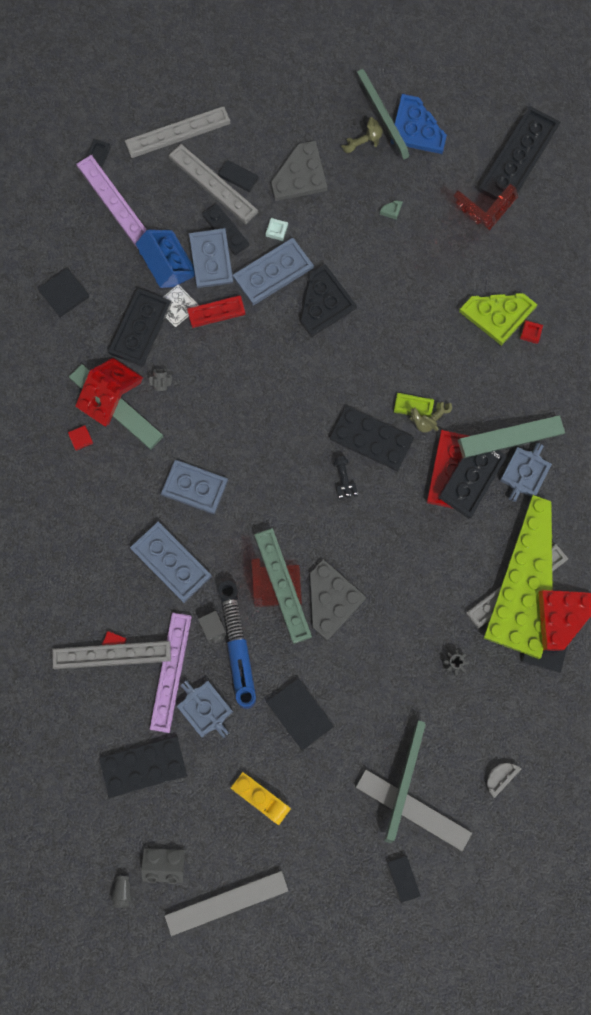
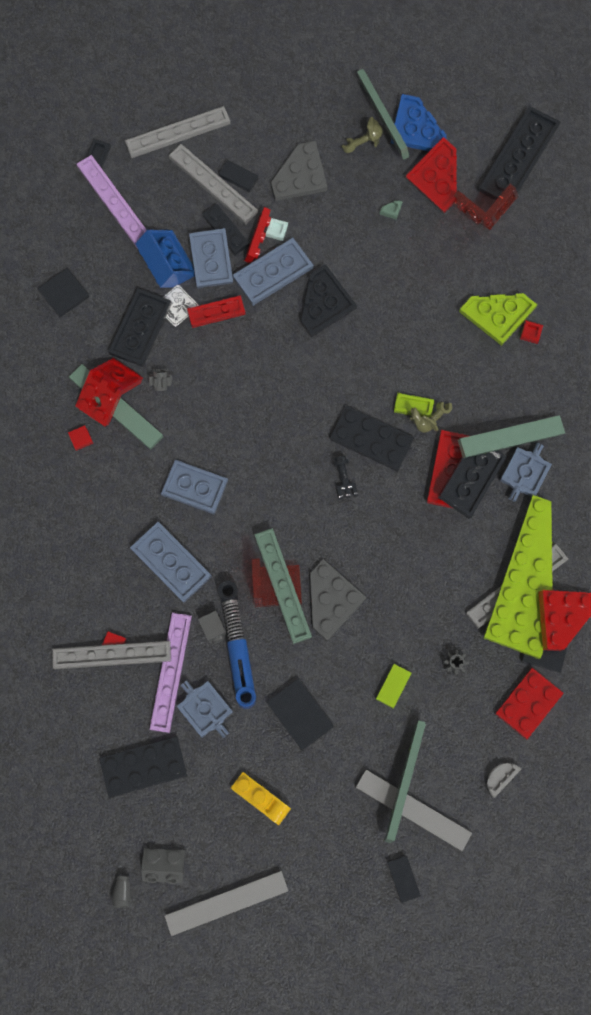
(258, 235): none -> red plate
(393, 686): none -> lime tile
(437, 175): none -> red plate
(529, 703): none -> red plate

